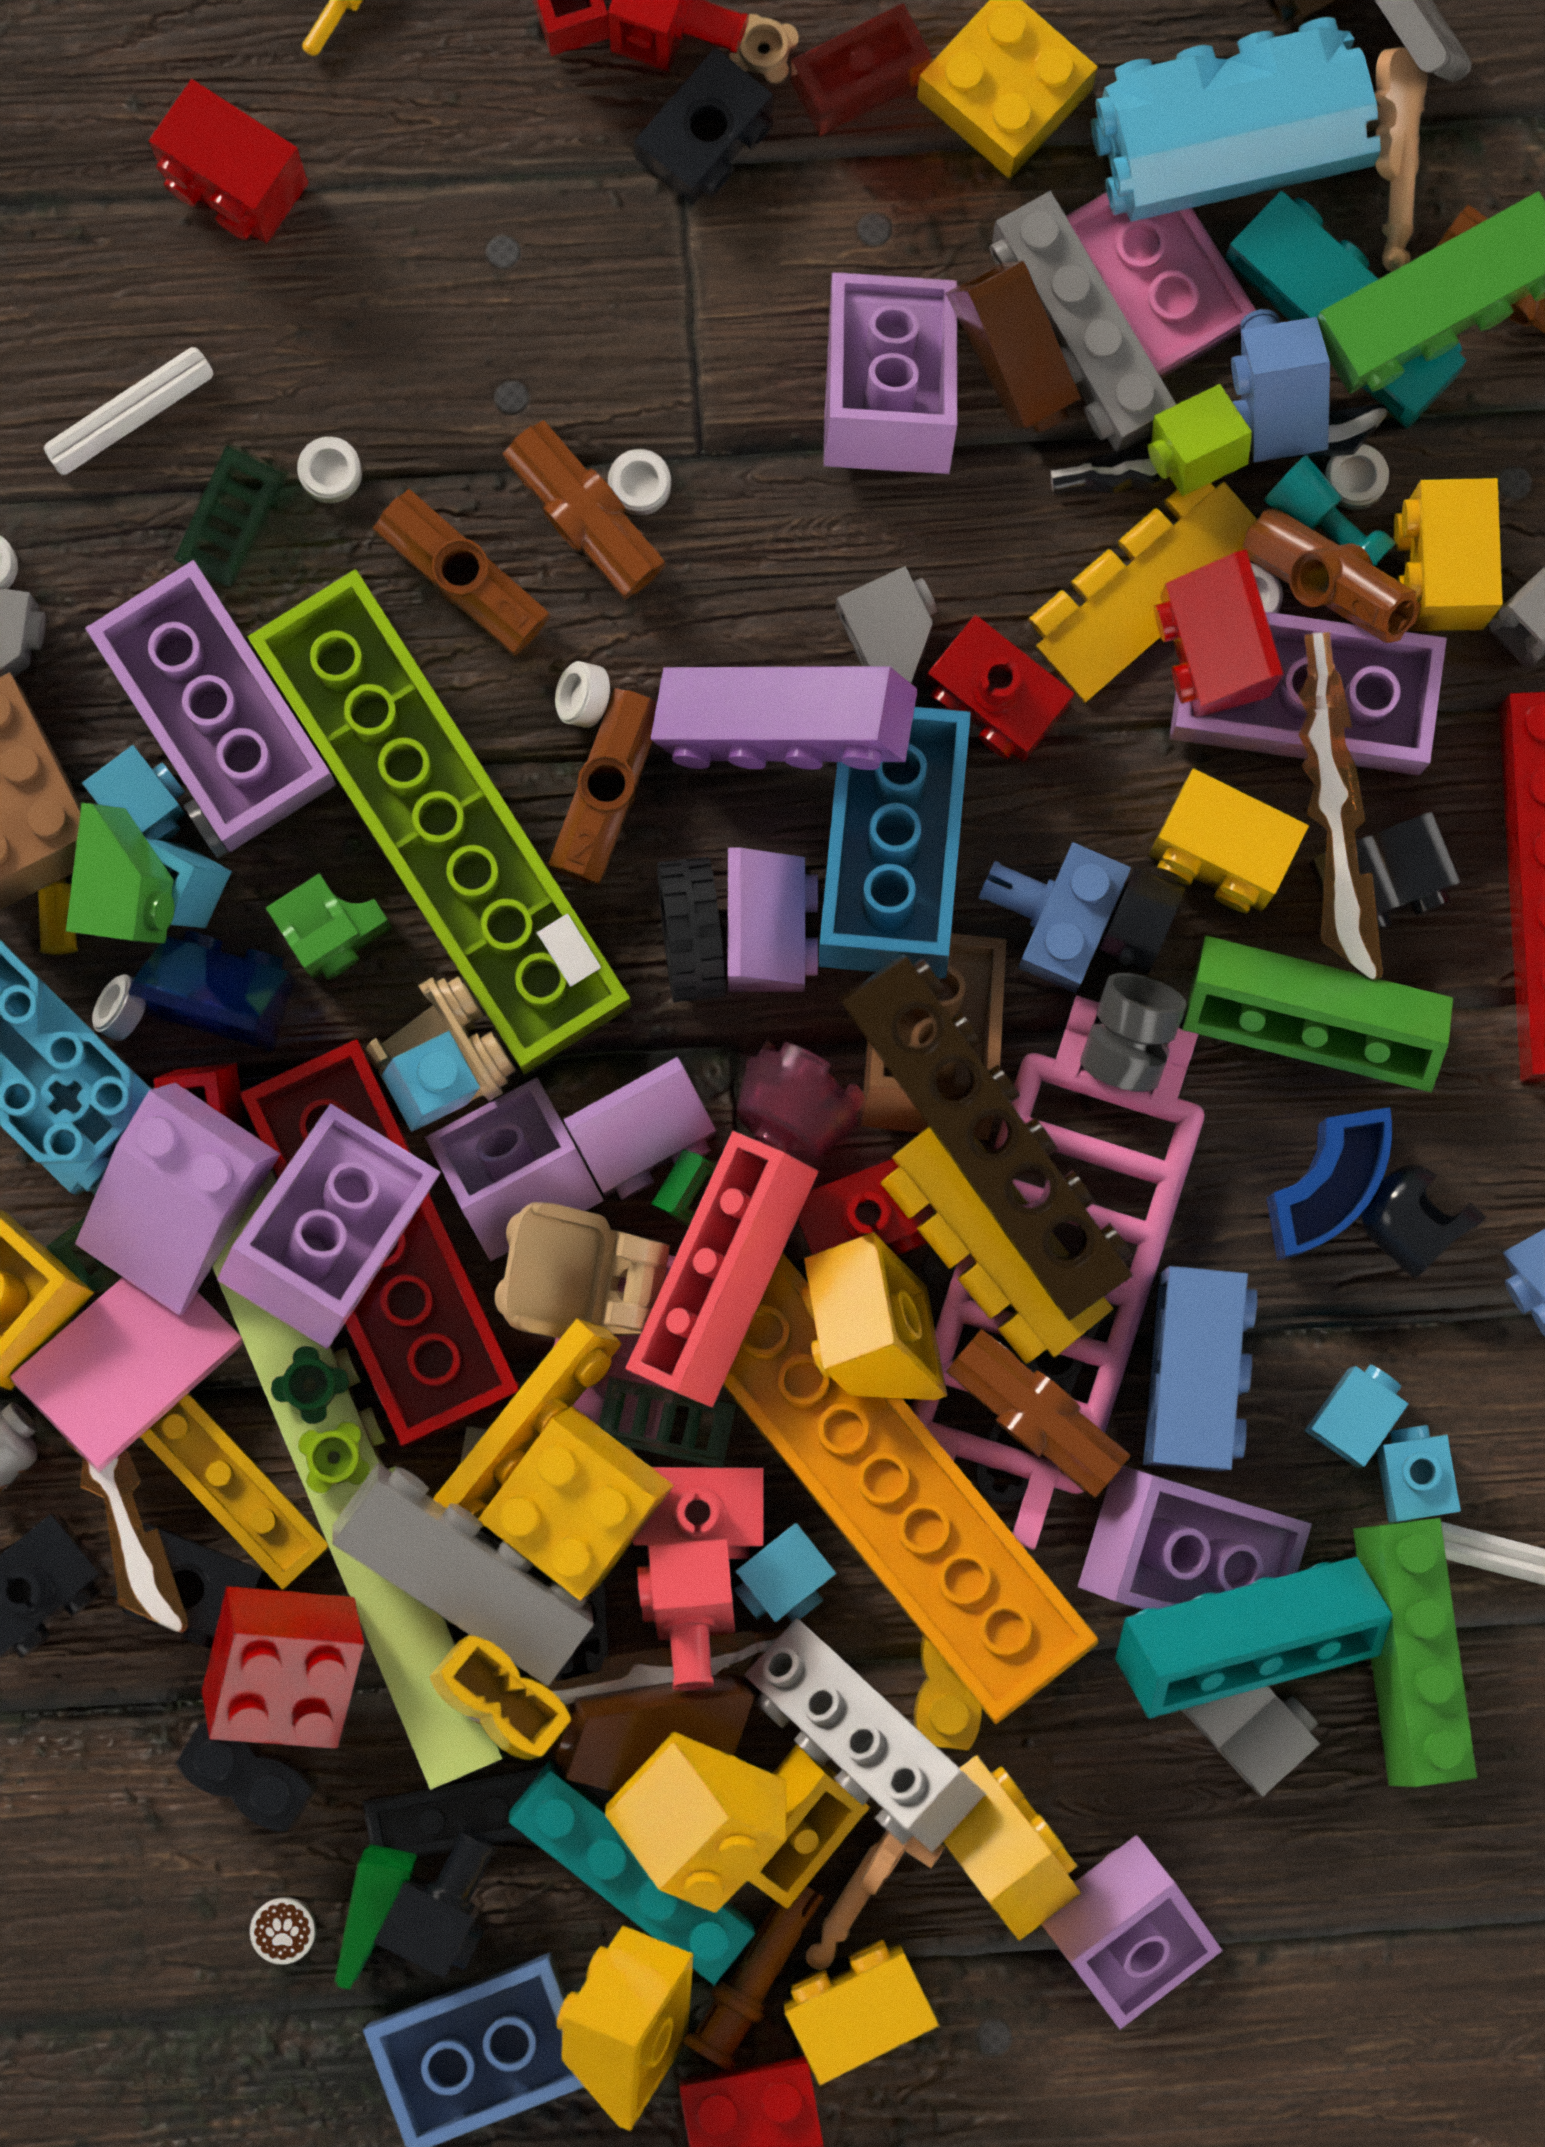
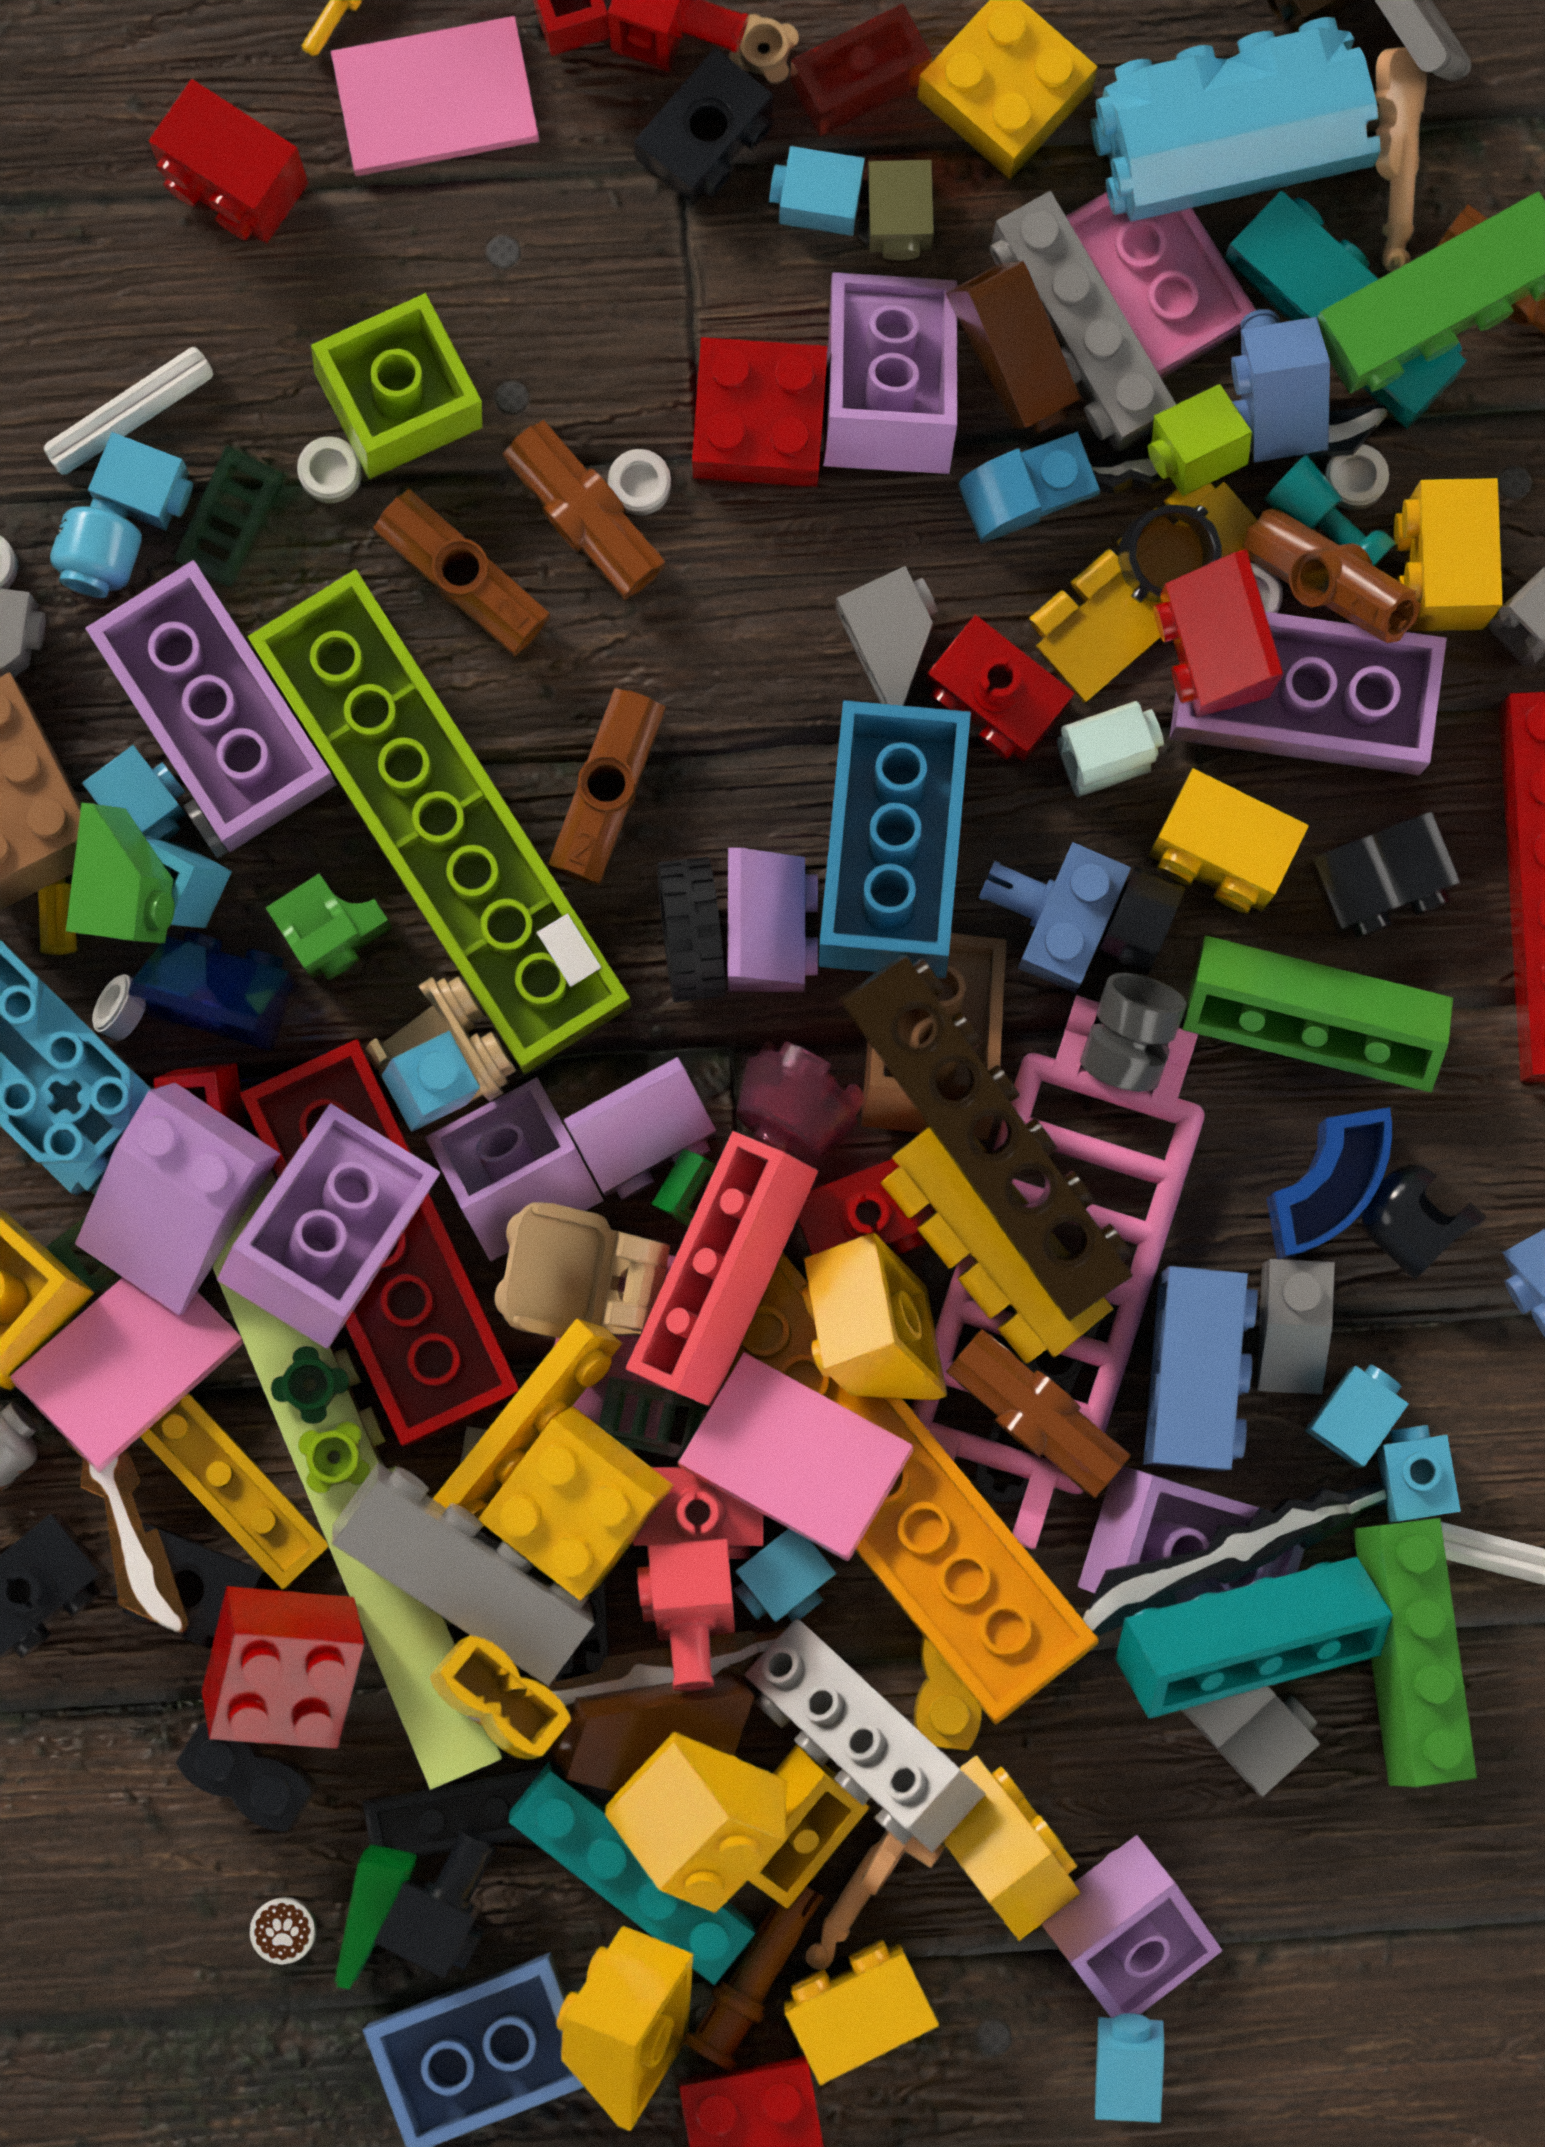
(95, 548): none -> medium azure head
(142, 481): none -> medium azure brick
(397, 386): none -> lime brick
(435, 96): none -> bright pink tile
(582, 694): white tile -> none
(759, 412): none -> red brick
(784, 716): medium lavender brick -> none
(796, 1456): none -> bright pink tile
(818, 190): none -> medium azure brick
(900, 208): none -> olive brick
(1027, 485): none -> dark azure brick
(1109, 747): none -> light aqua brick
(1128, 546): none -> black piece
(1129, 2068): none -> medium azure brick
(1230, 1553): none -> black sword
(1294, 1325): none -> light grey slope
(1336, 804): clear orange sword -> none

